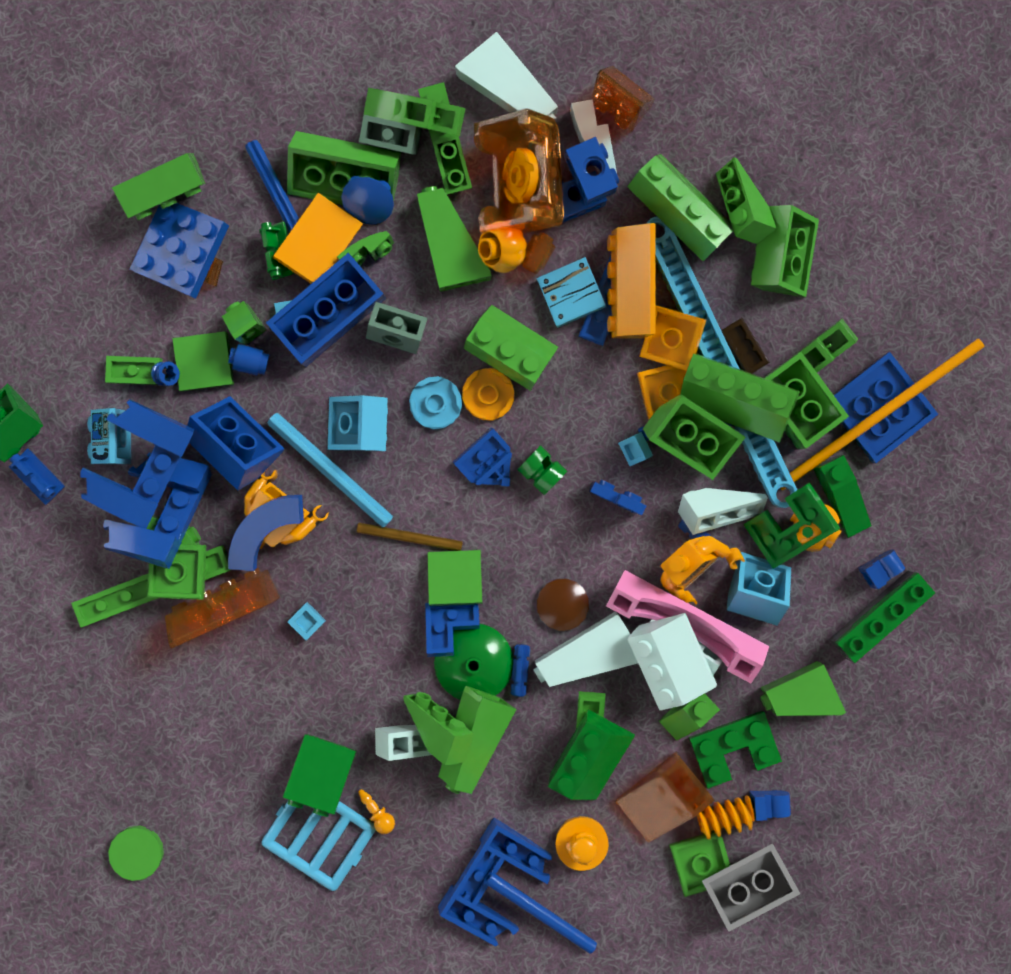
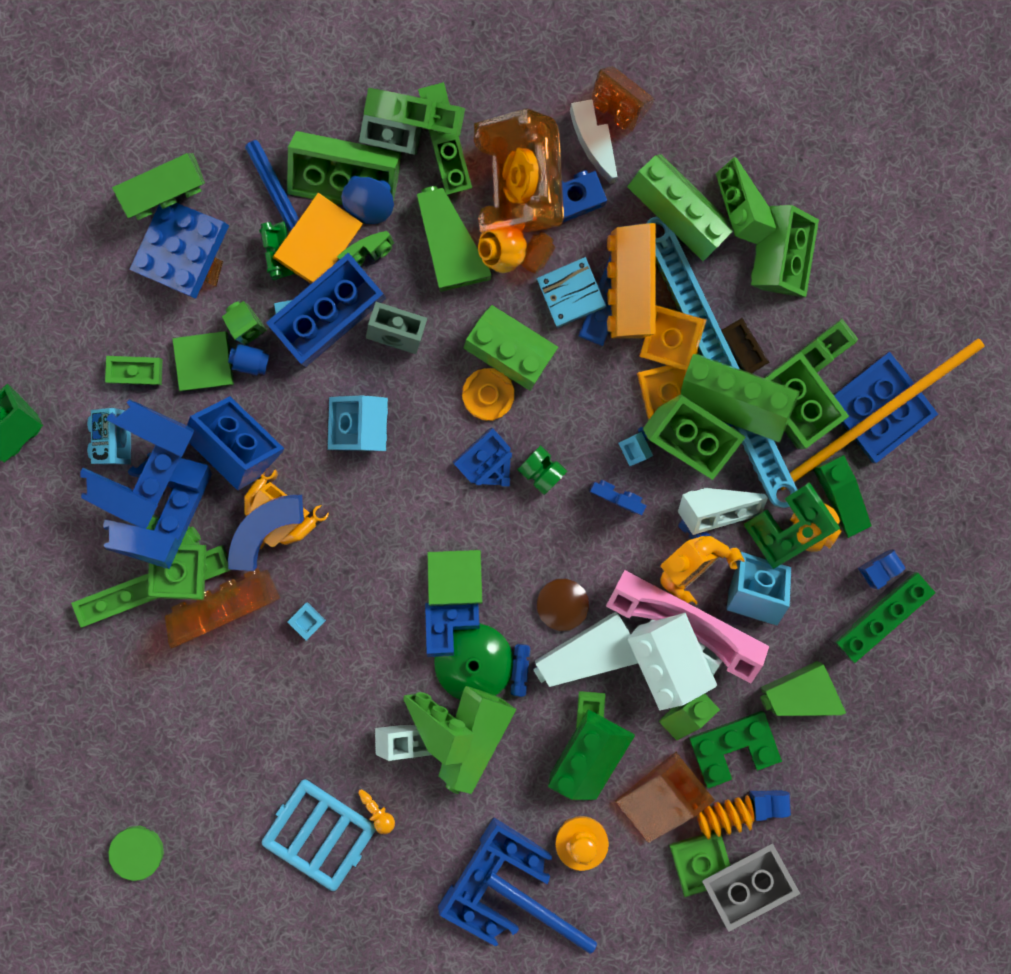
(36, 476): blue hinge -> none
(159, 377): blue bush -> none
(319, 775): green panel -> none
(330, 469): medium azure axle -> none
(409, 537): pearl gold bar -> none
(430, 408): medium azure tile -> none
(504, 78): light aqua slope -> none
(591, 154): blue brick -> none

